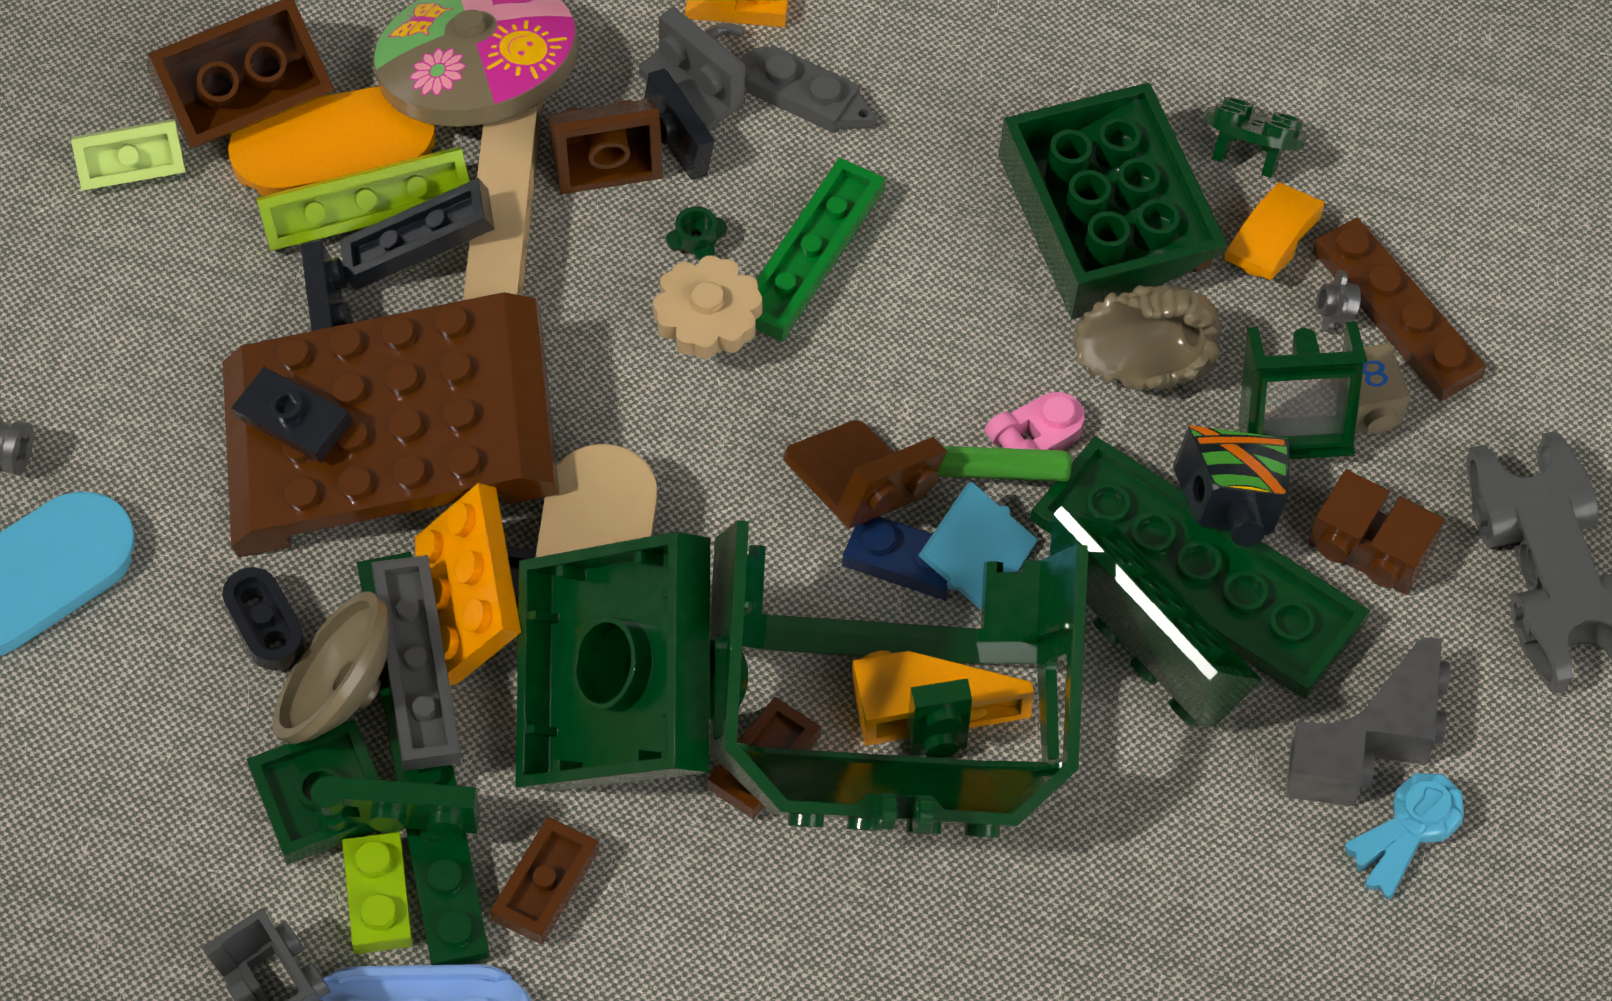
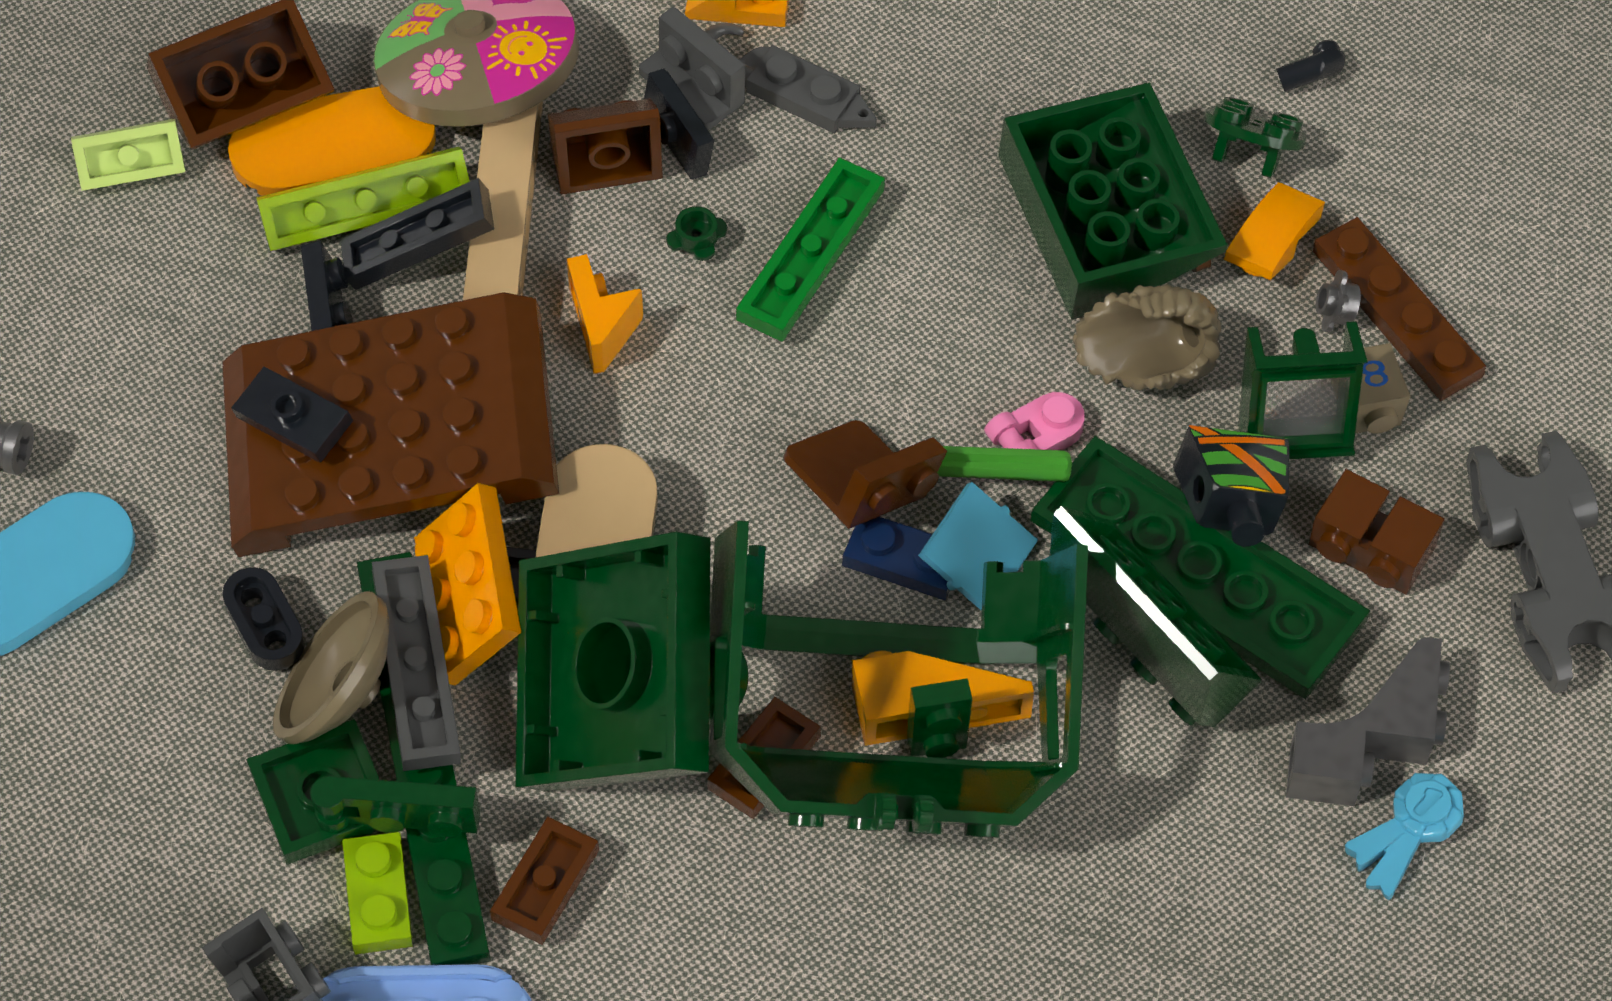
(603, 318): none -> light orange slope
(707, 307): tan plant -> none
(1324, 63): none -> black arm

